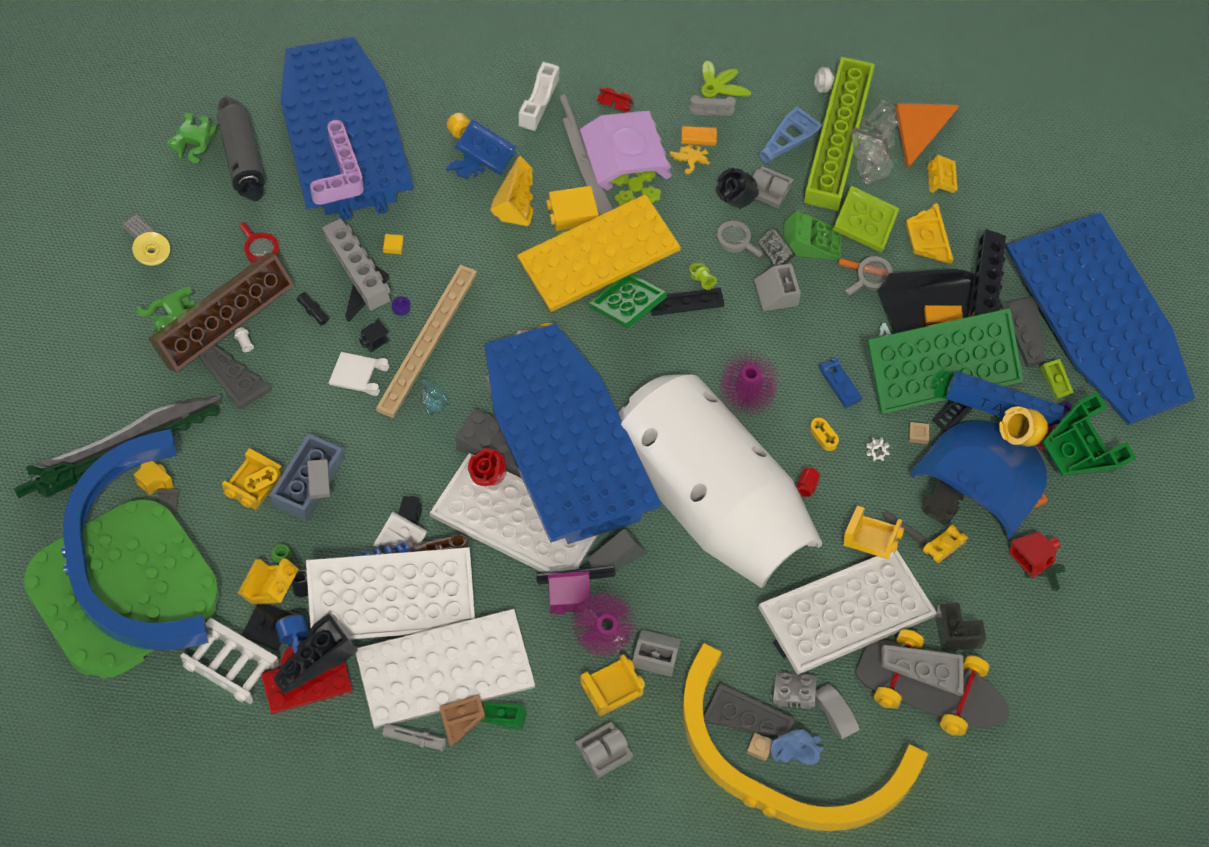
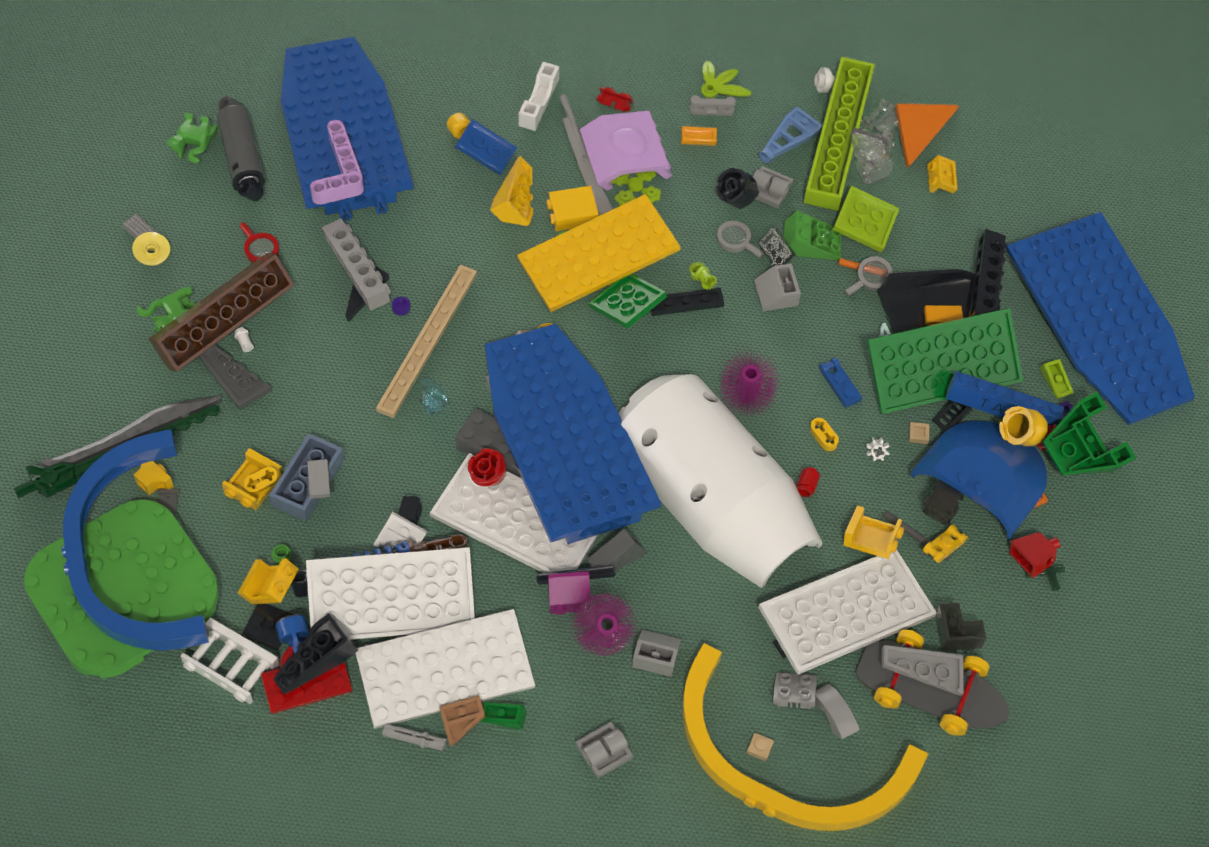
(313, 308): black pin -> none
(355, 372): white flag -> none
(374, 336): black window -> none
(393, 244): yellow tile -> none
(468, 165): blue piece -> none
(612, 686): yellow panel -> none
(691, 156): yellow piece -> none
(743, 713): dark grey wing -> none
(796, 745): medium blue helmet -> none
(929, 235): yellow wing -> none
(1027, 330): dark grey wing -> none

